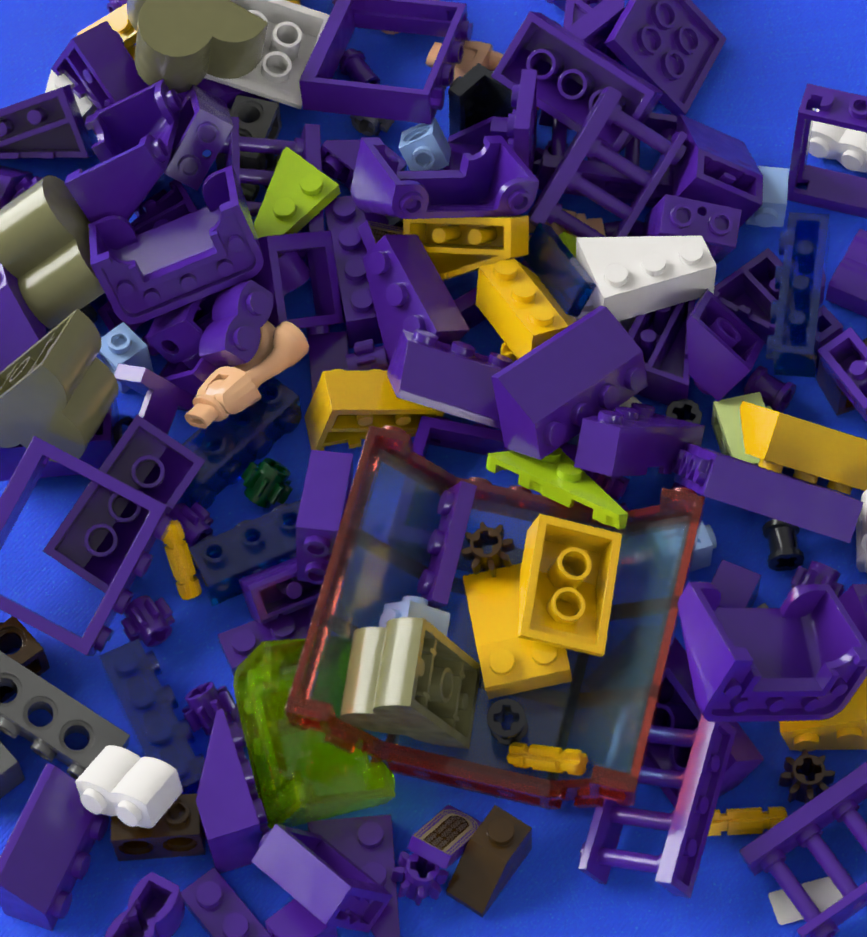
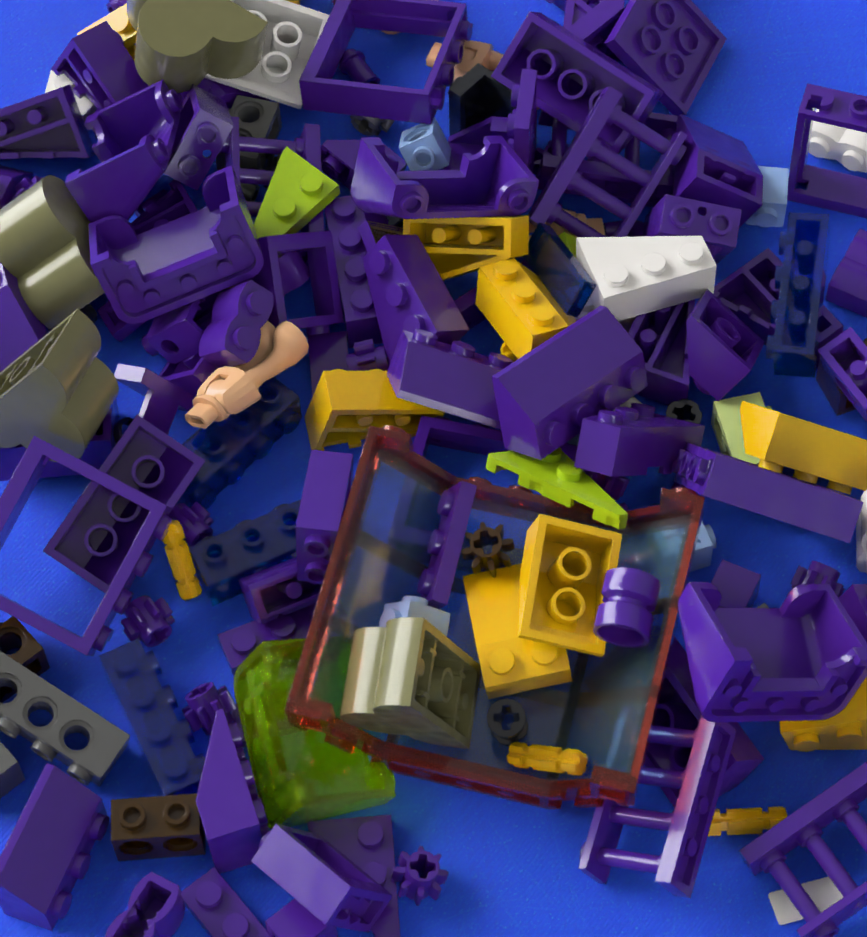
(123, 347): light blue brick -> none
(129, 787): white brick -> none
(267, 483): dark green gear -> none
(444, 836): tile -> none
(490, 860): dark brown slope -> none
(626, 609): none -> dark purple wheel
(772, 390): dark purple bush -> none
(783, 545): black bush -> none
(795, 778): dark brown gear -> none

